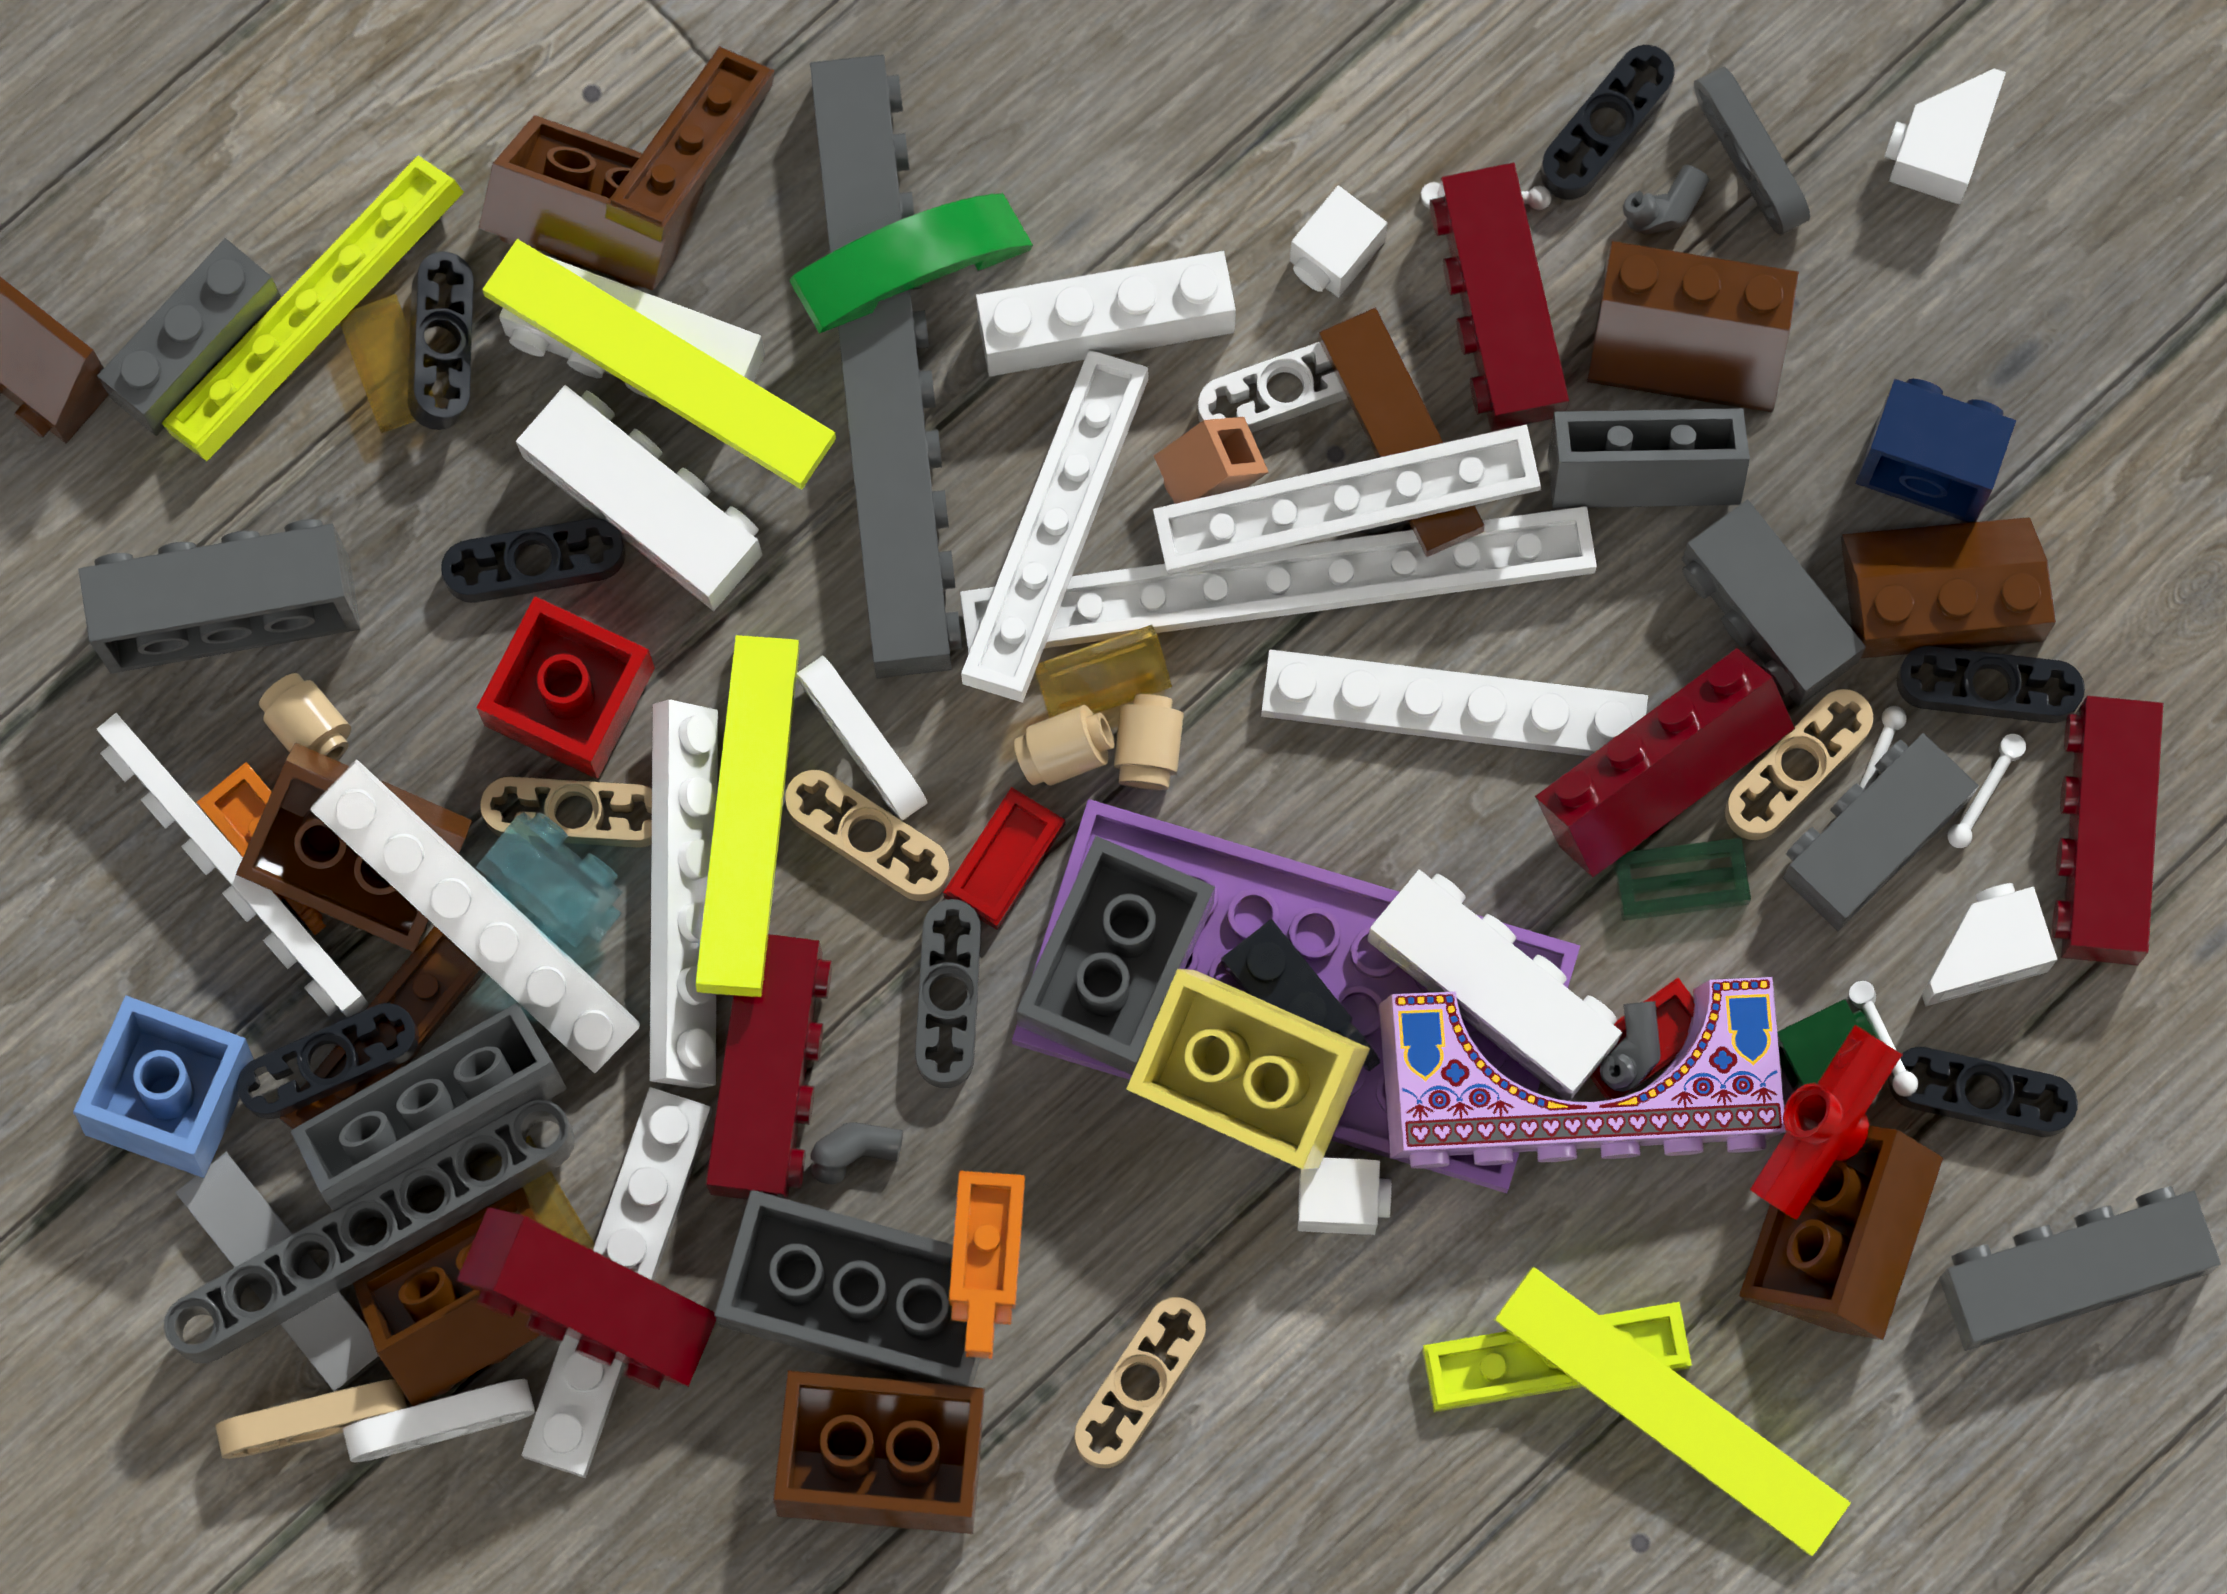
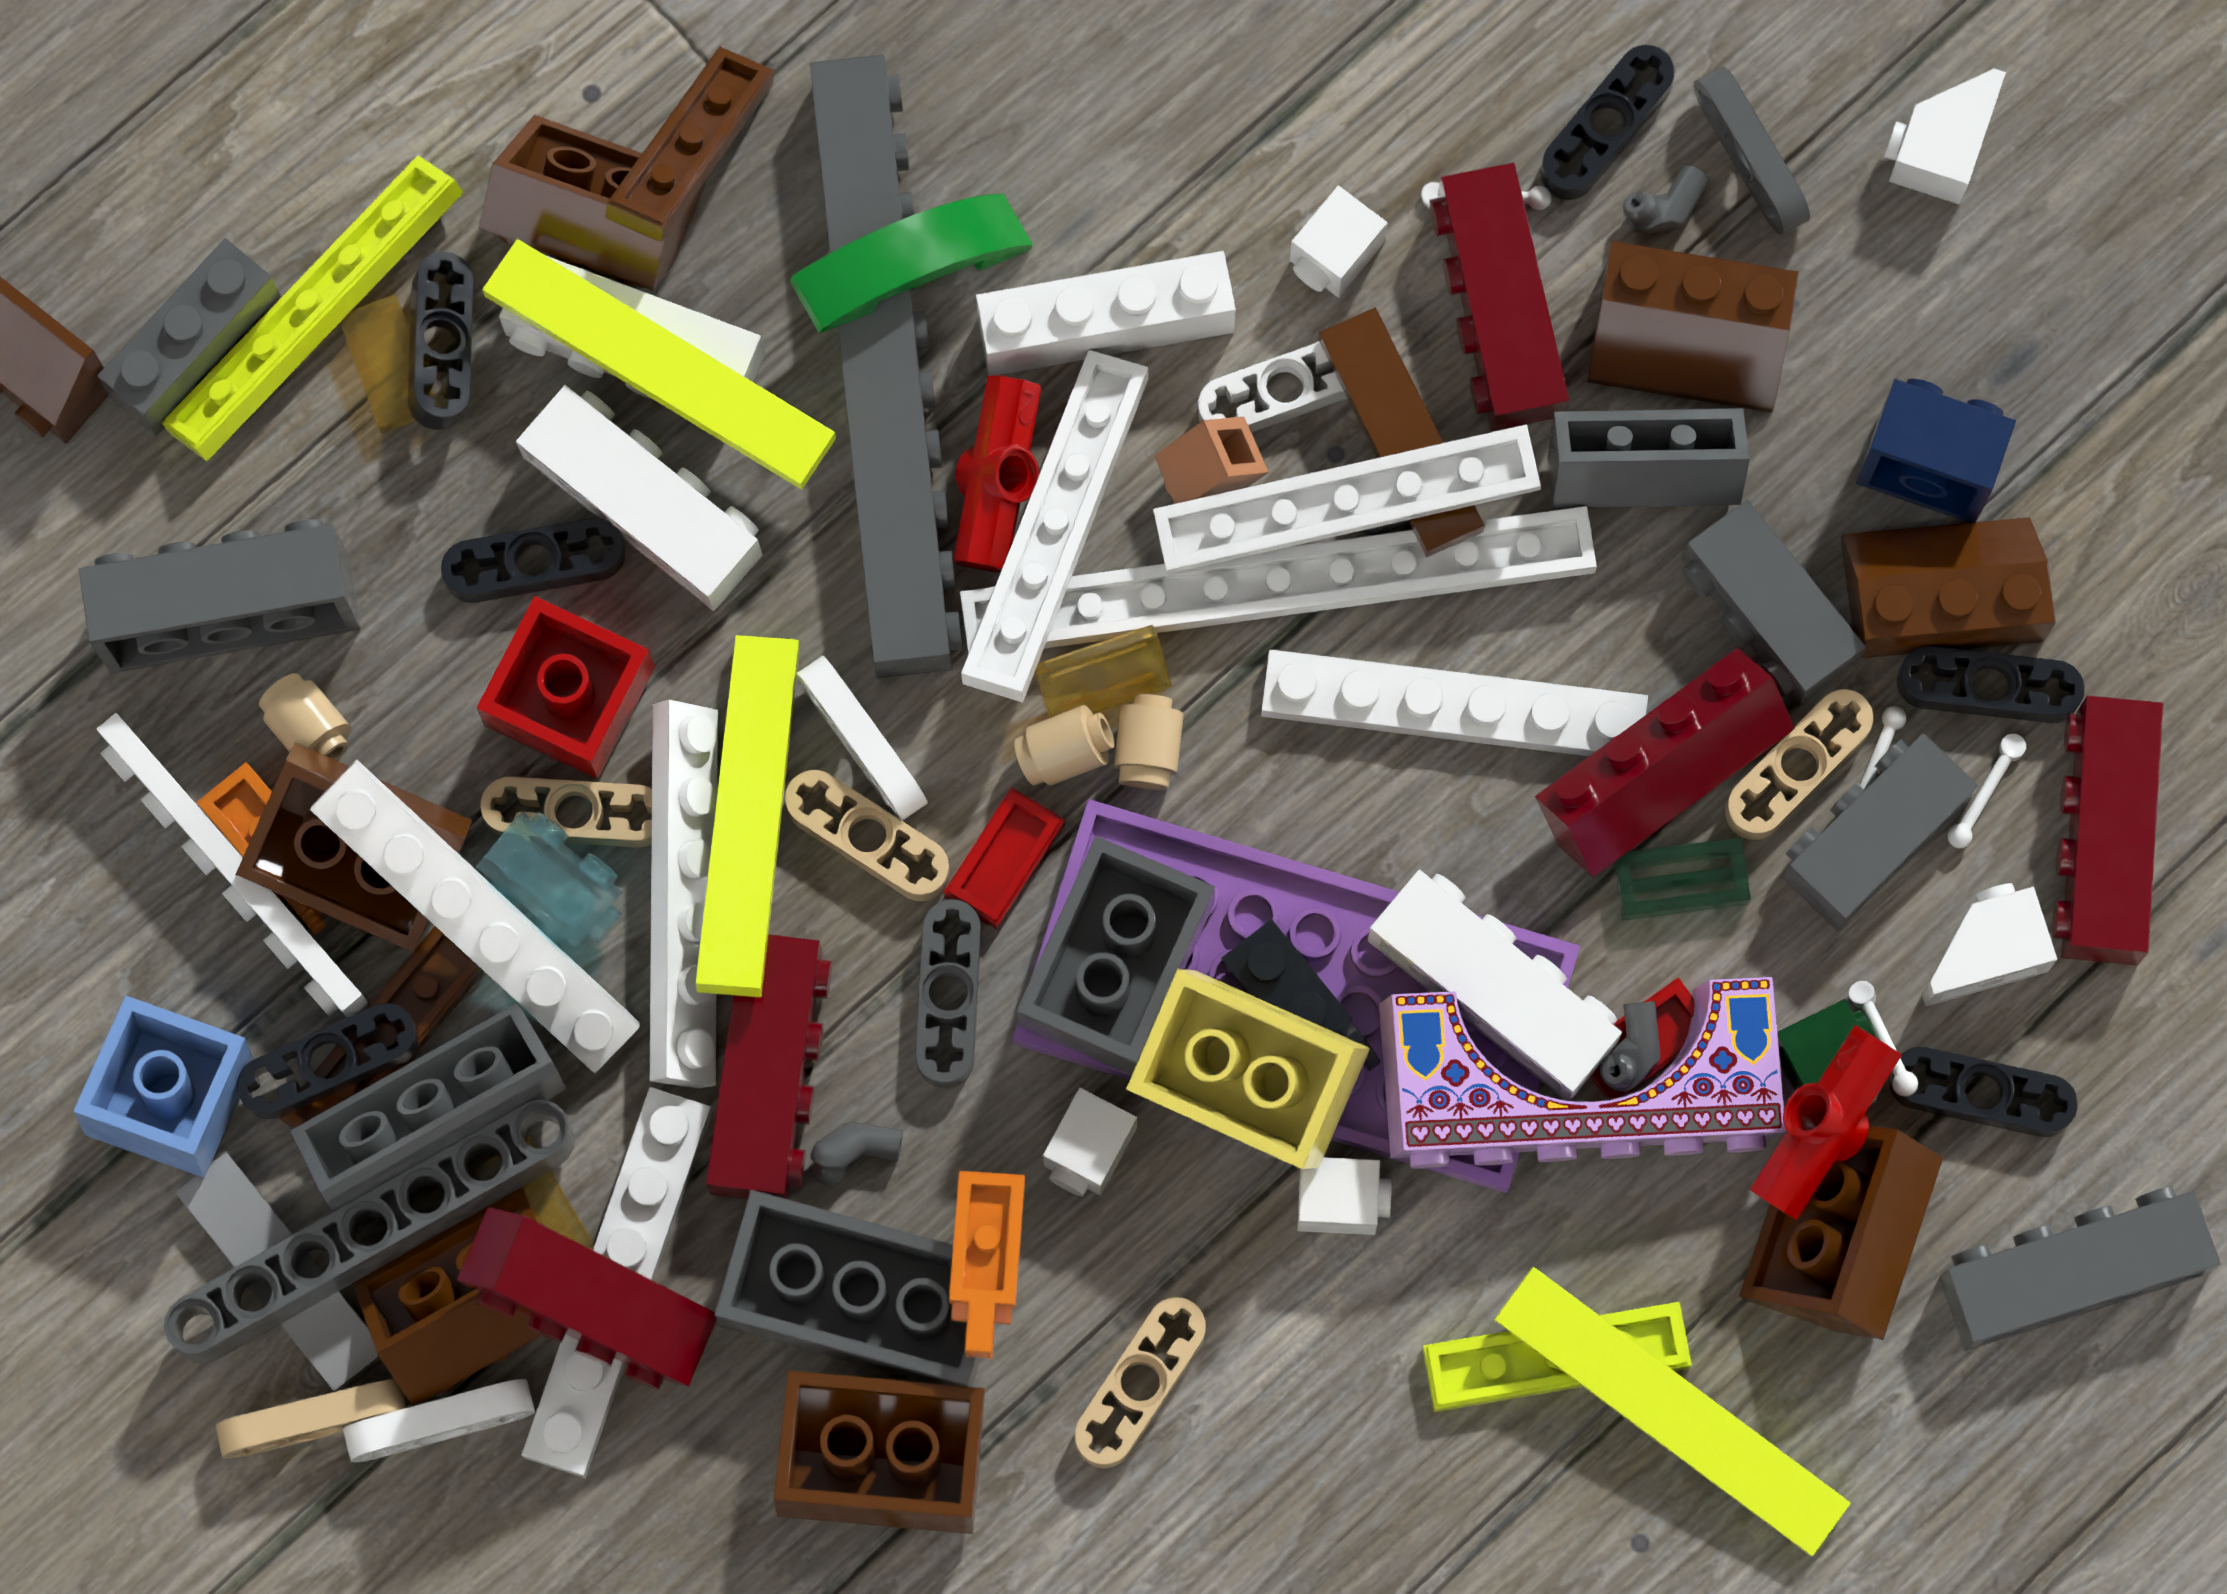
(997, 473): none -> red piece
(1088, 1144): none -> white brick

